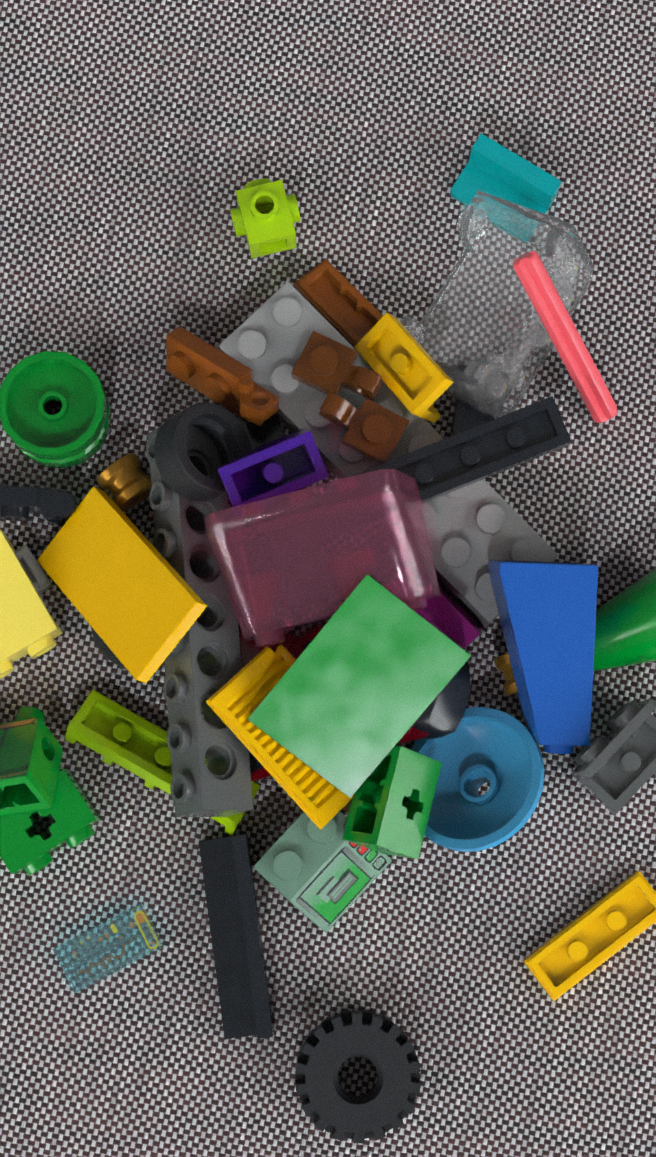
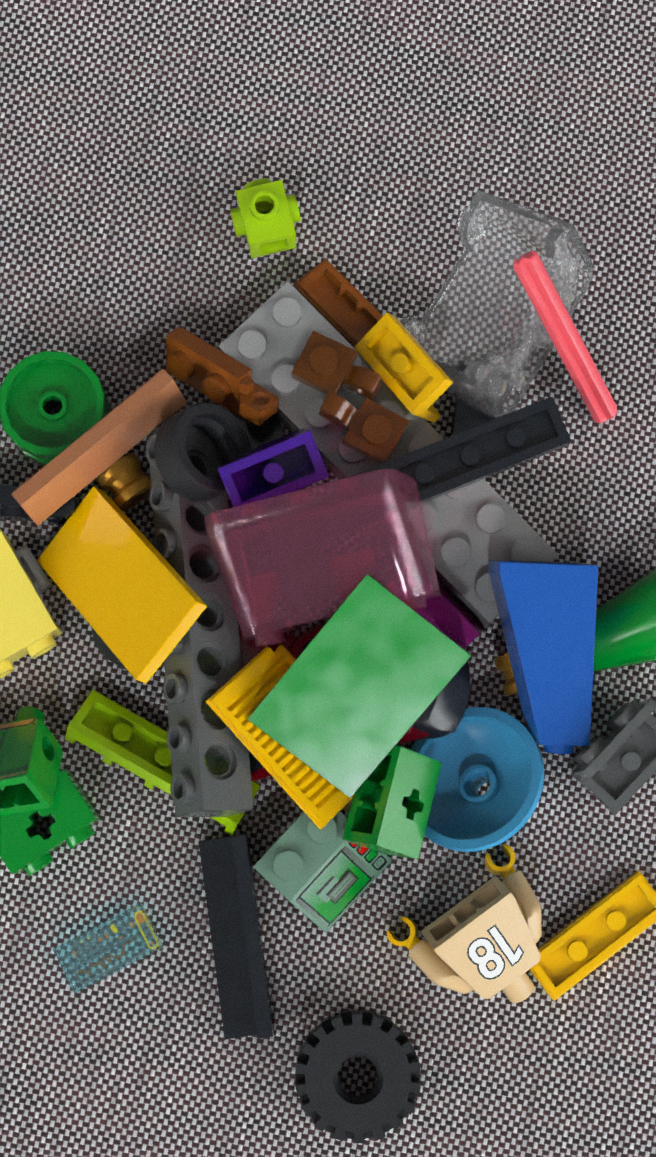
(99, 447): none -> nougat tile
(484, 939): none -> tan torso
(506, 176): teal panel -> none

